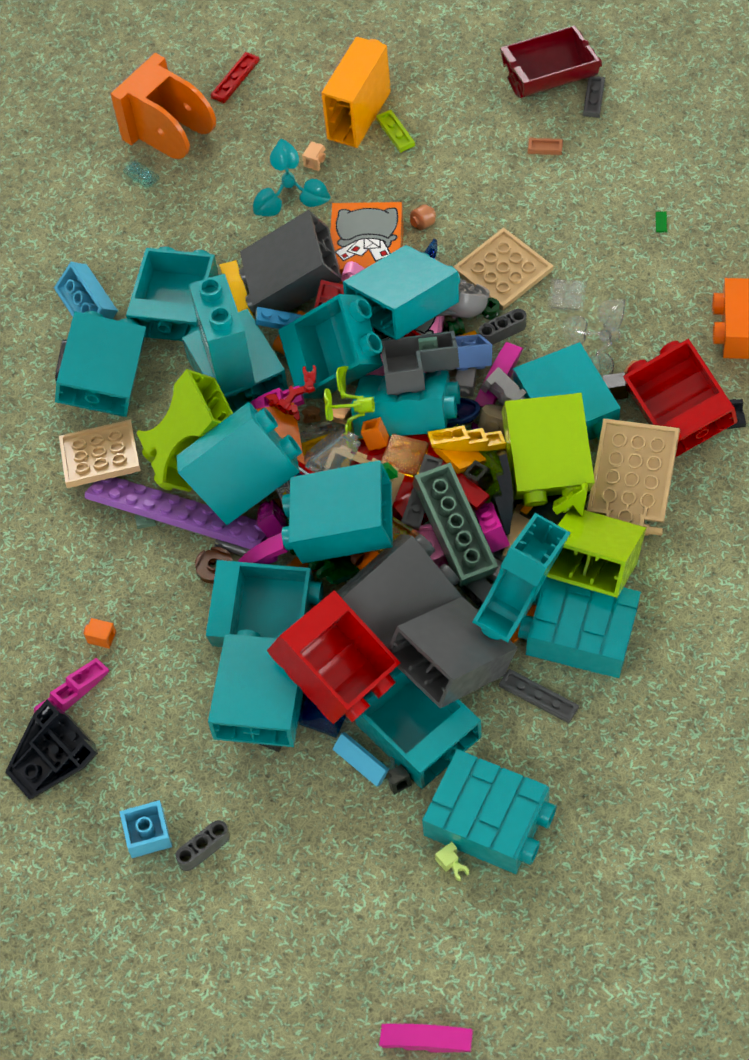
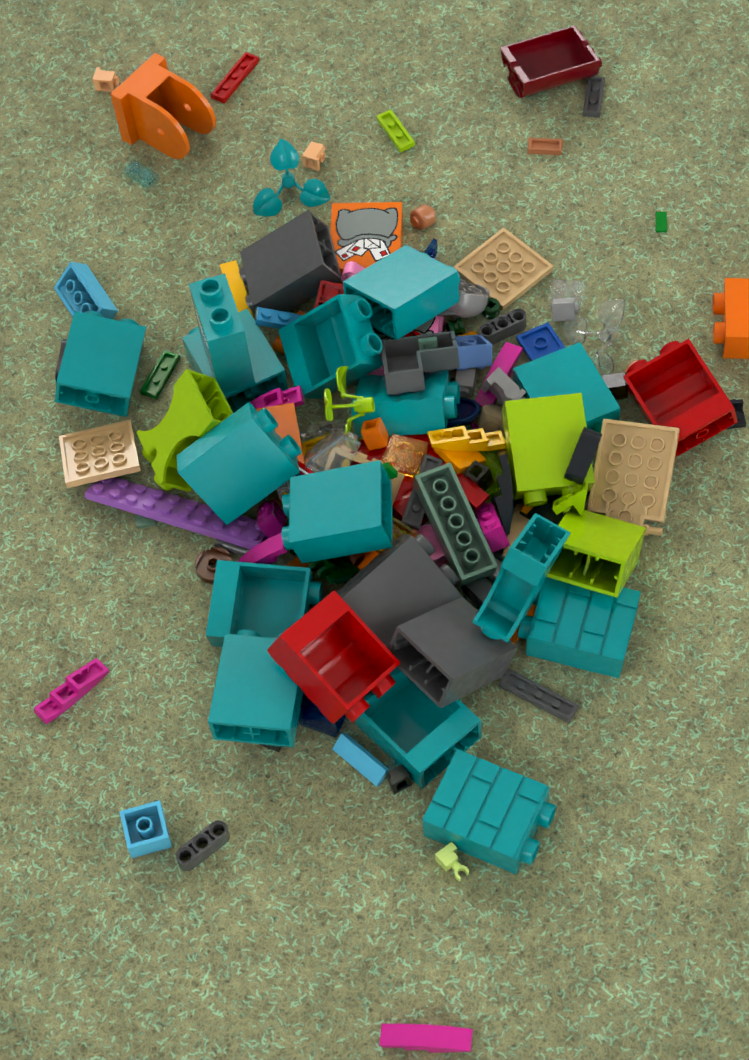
(49, 751): black wedge -> none
(99, 633): orange brick -> none
(105, 80): none -> light nougat brick
(160, 374): none -> green tile
(163, 293): teal brick -> none
(285, 405): red piece -> none
(311, 410): medium nougat plate -> none
(341, 415): light nougat slope -> none
(356, 91): light orange brick -> none
(539, 341): none -> blue plate
(564, 308): none -> light grey brick
(583, 456): none -> black beam

